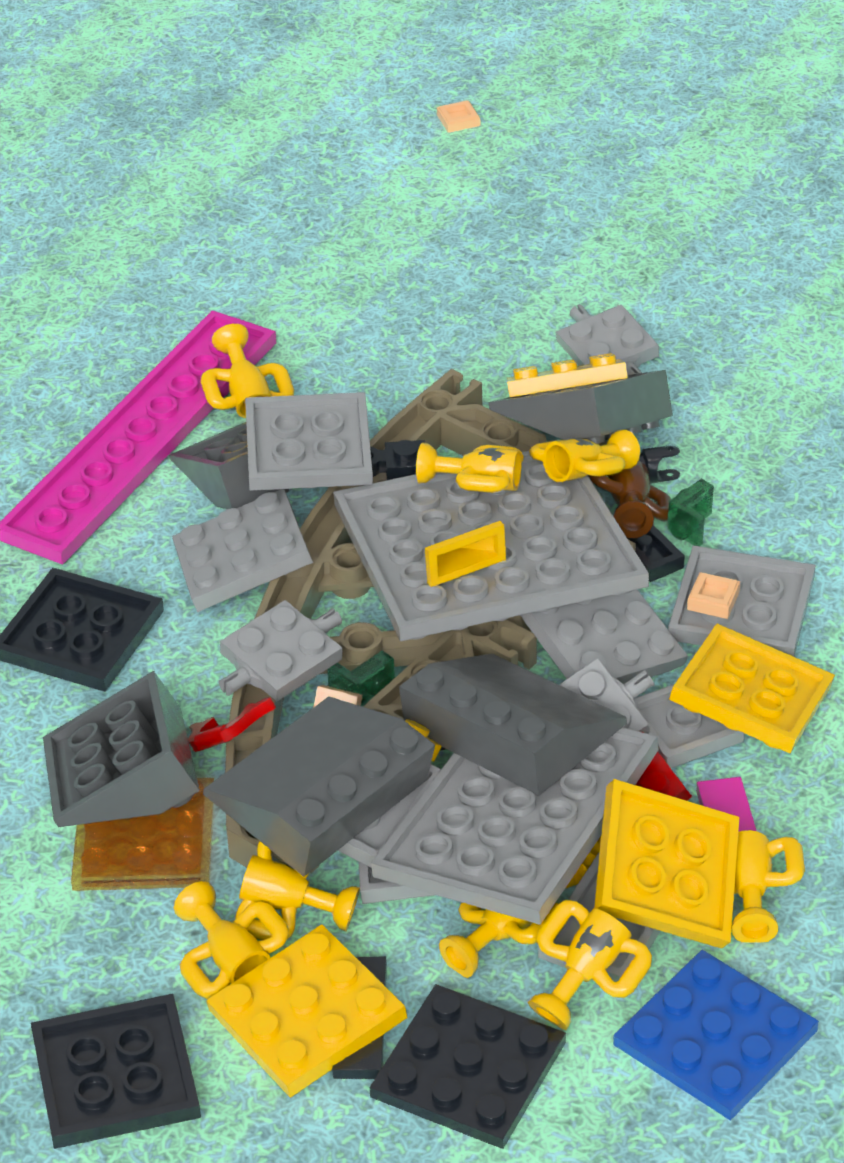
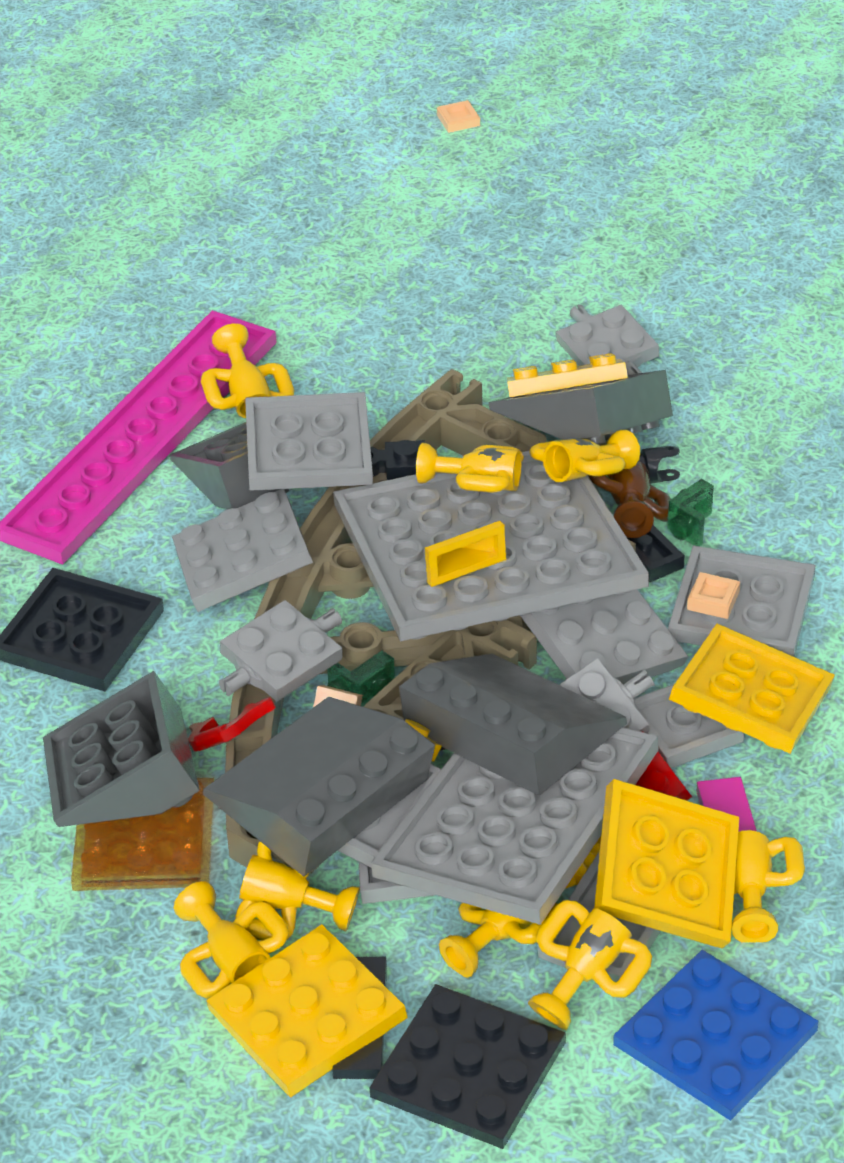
(114, 1071): black plate -> none

